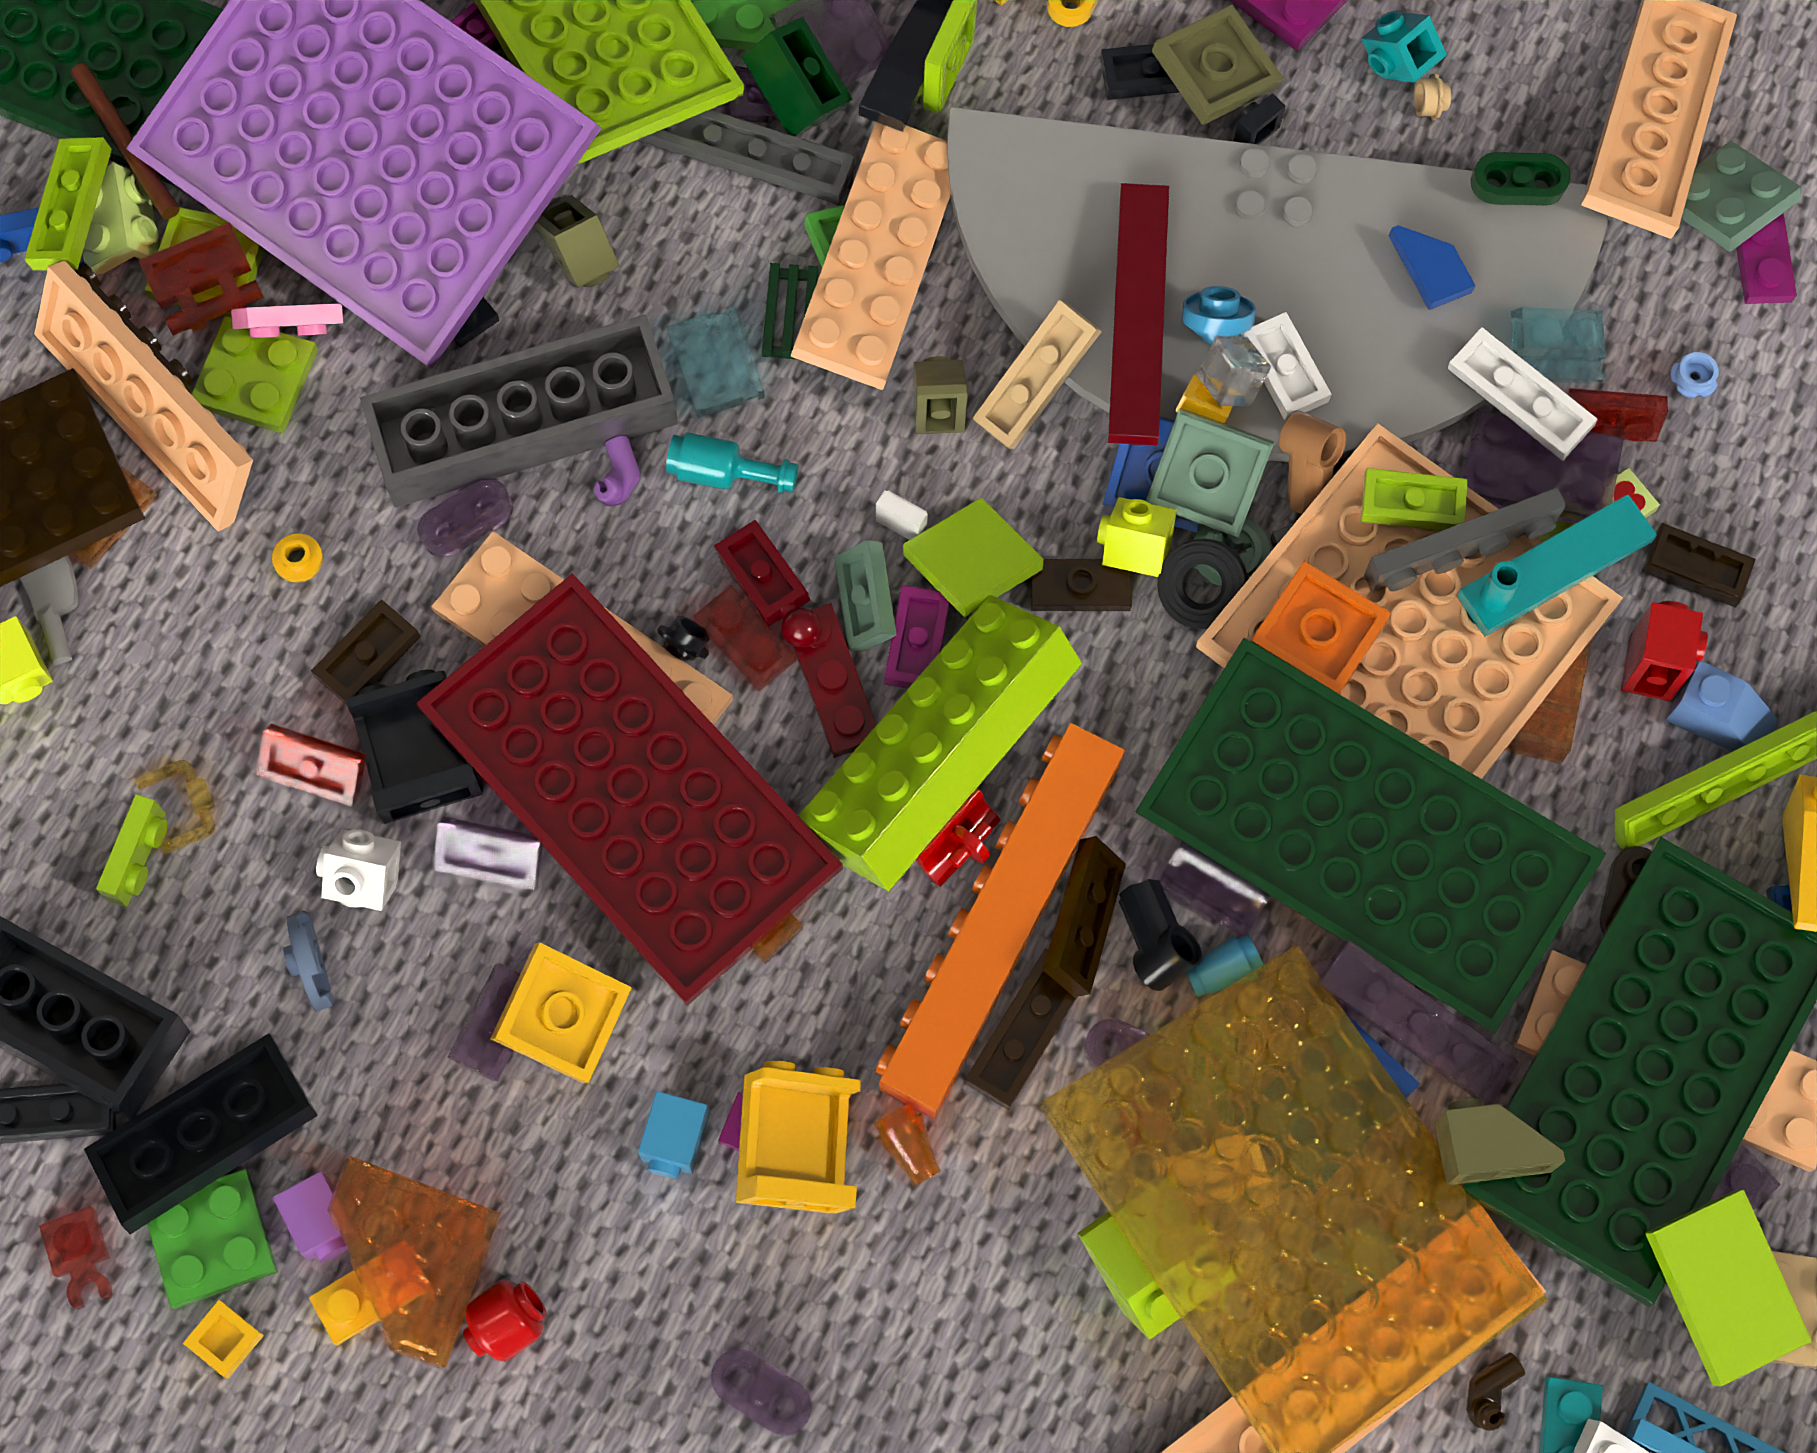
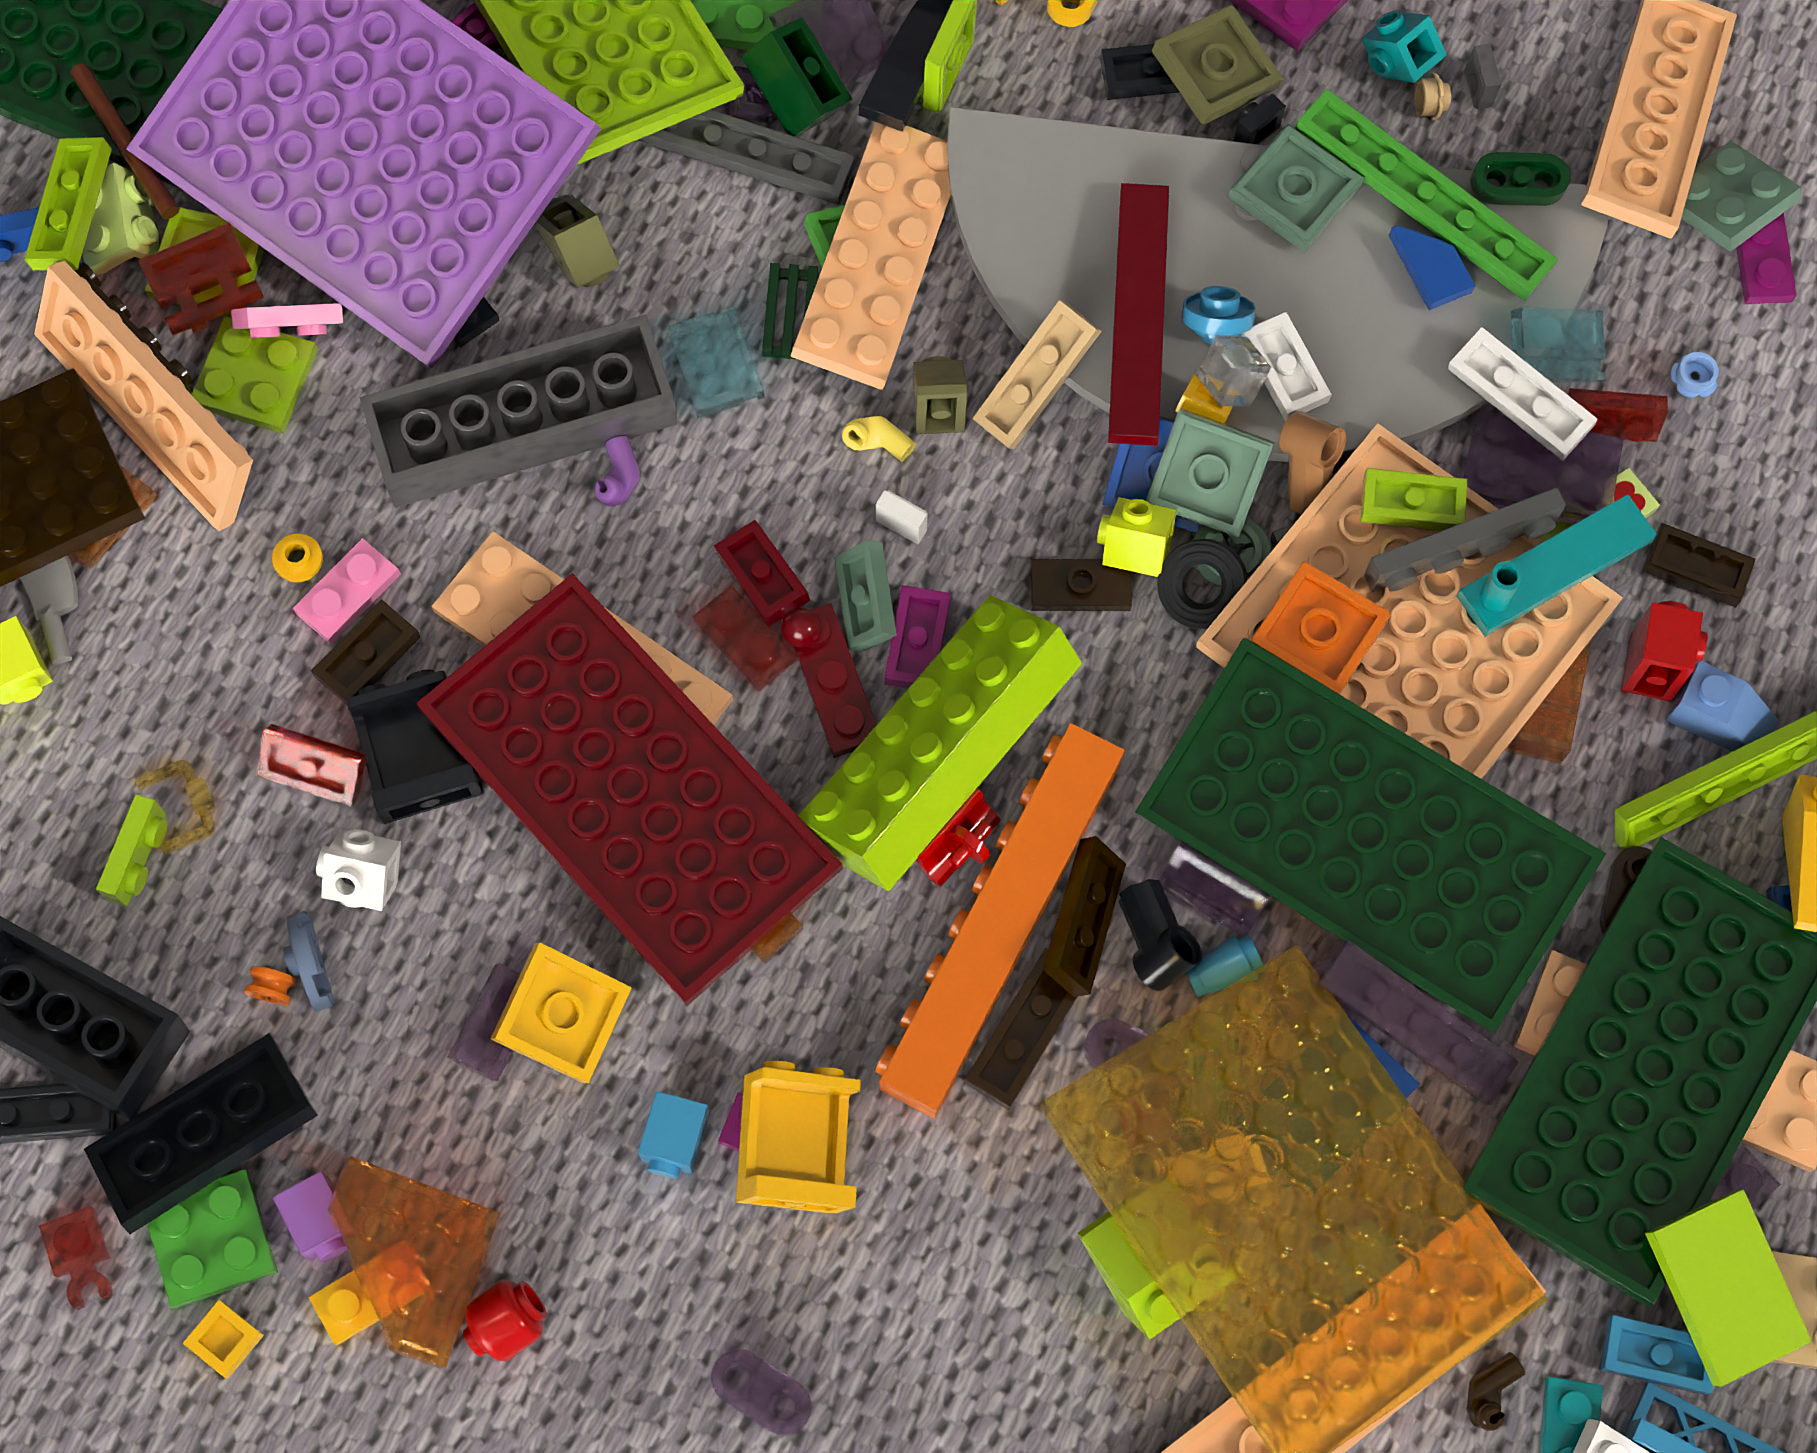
(270, 985): none -> orange bush
(346, 591): none -> bright pink plate
(464, 518): clear purple plate -> none
(487, 853): clear purple plate -> none
(685, 639): black plate -> none
(719, 463): teal piece -> none
(877, 433): none -> light yellow arm
(908, 1143): clear orange cone -> none
(972, 556): lime tile -> none
(1295, 187): none -> sand green tile
(1427, 195): none -> bright green plate
(1482, 76): none -> flat silver tile
(1491, 1144): olive slope -> none
(1653, 1355): none -> dark azure plate

